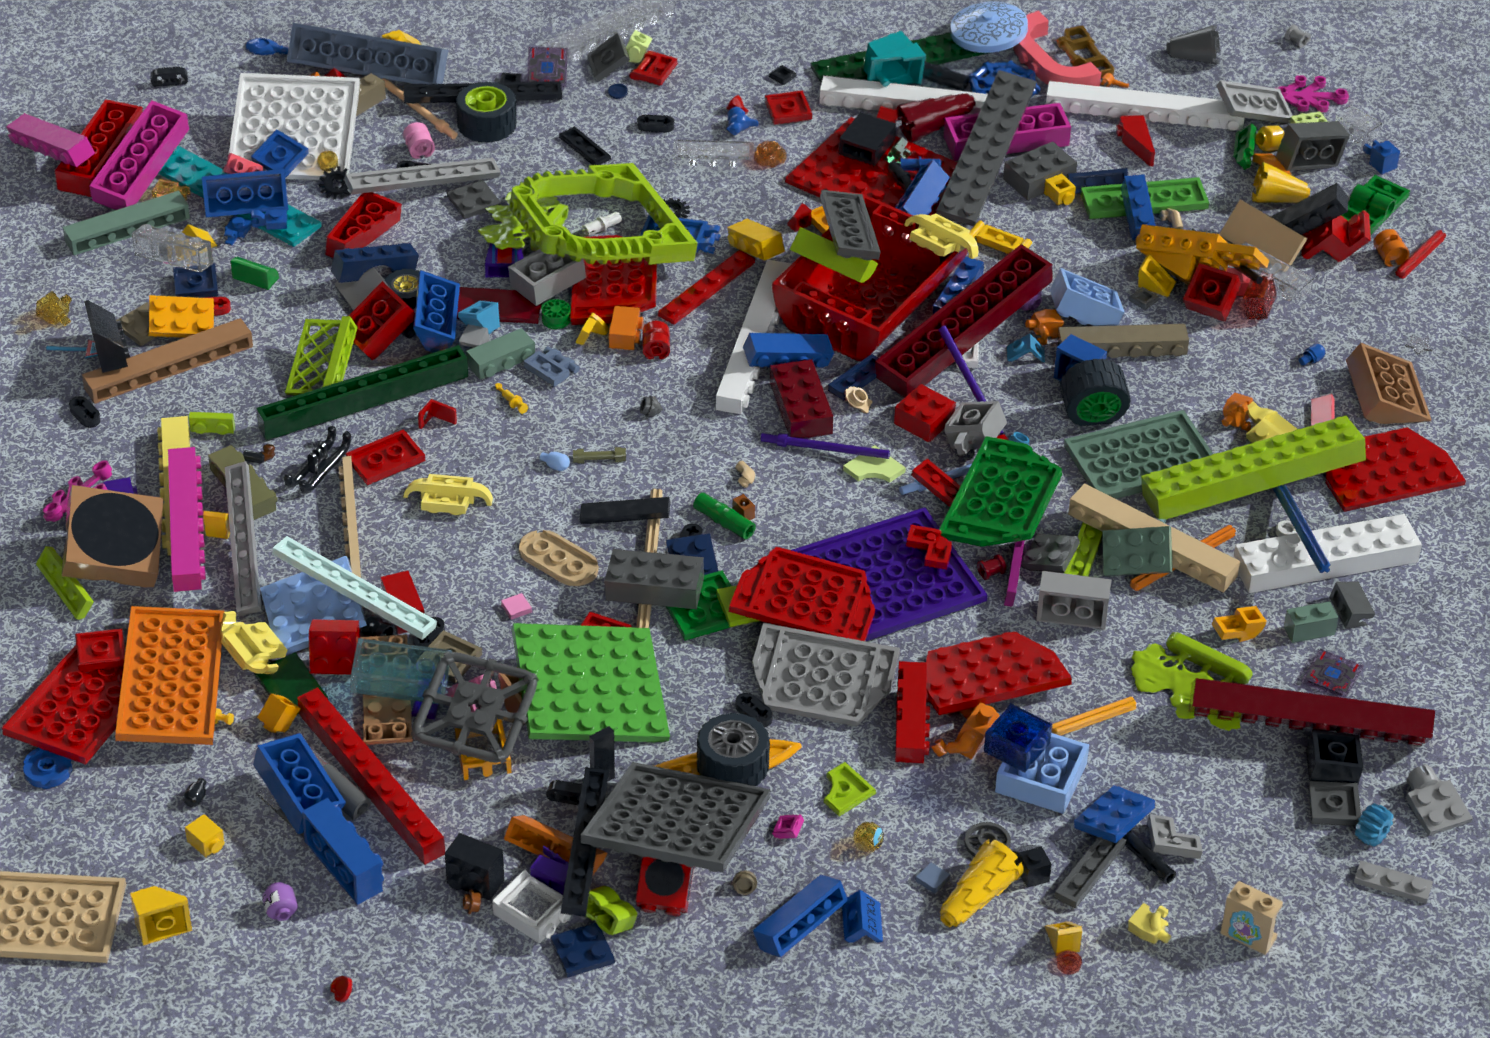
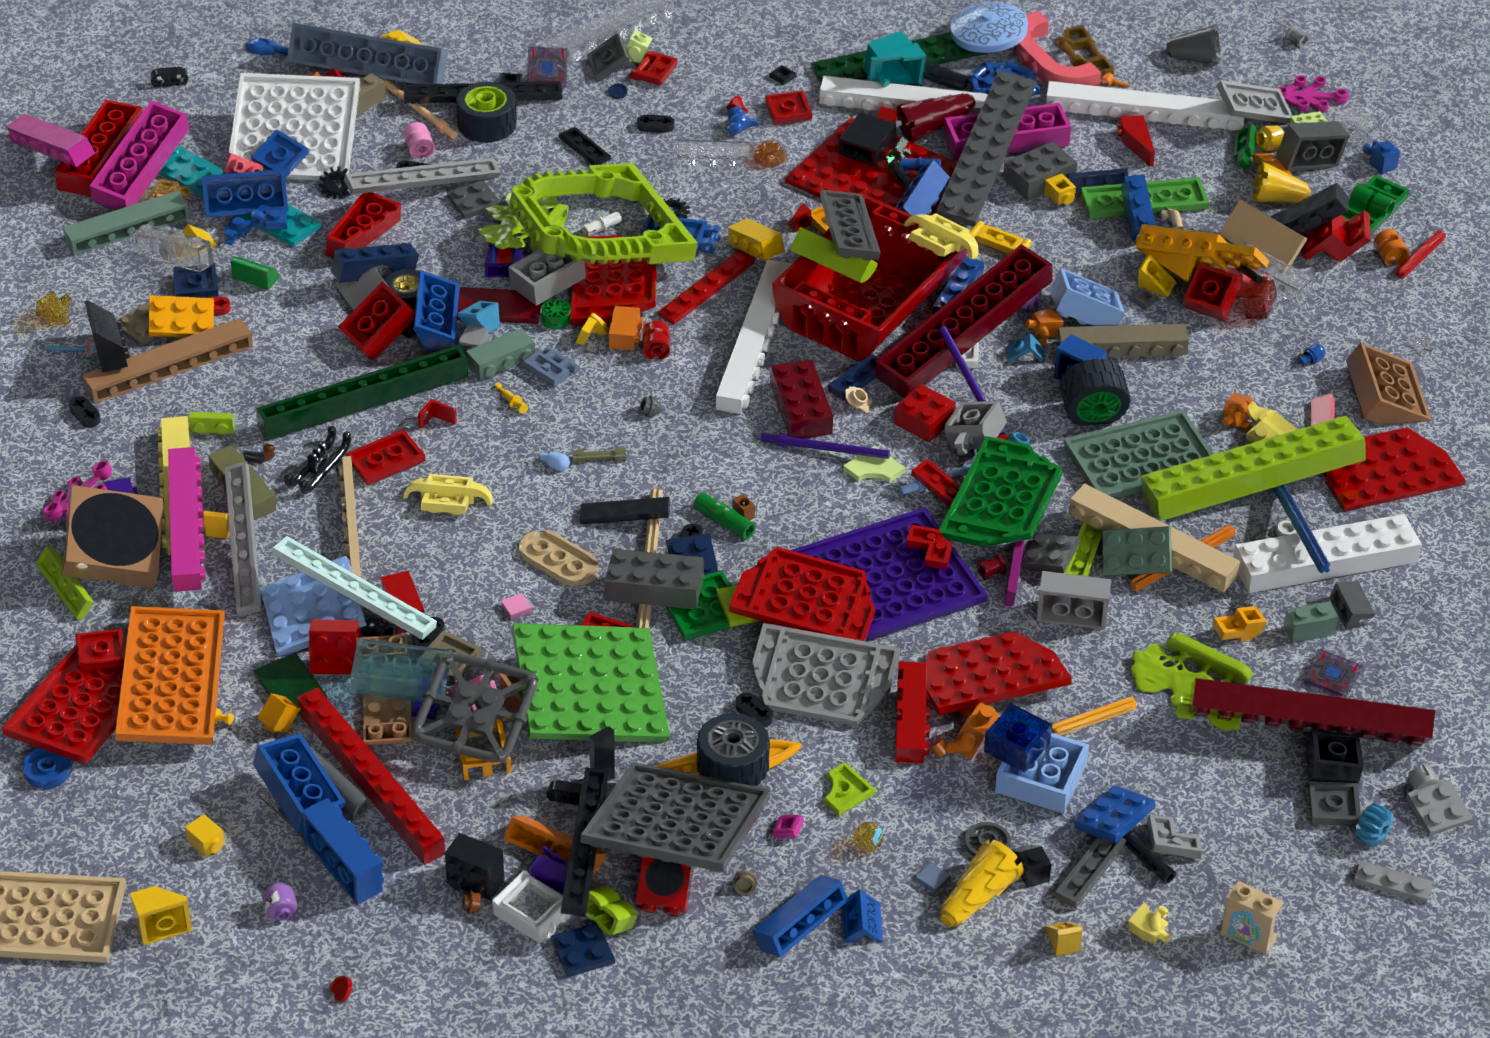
(195, 793): black cylinder -> none
(251, 644): light yellow plate -> none
(327, 160): clear yellow tile -> none
(338, 356): lime fence -> none
(747, 473): tan arm -> none
(780, 348): blue brick -> none
(1069, 962): clear red tile -> none

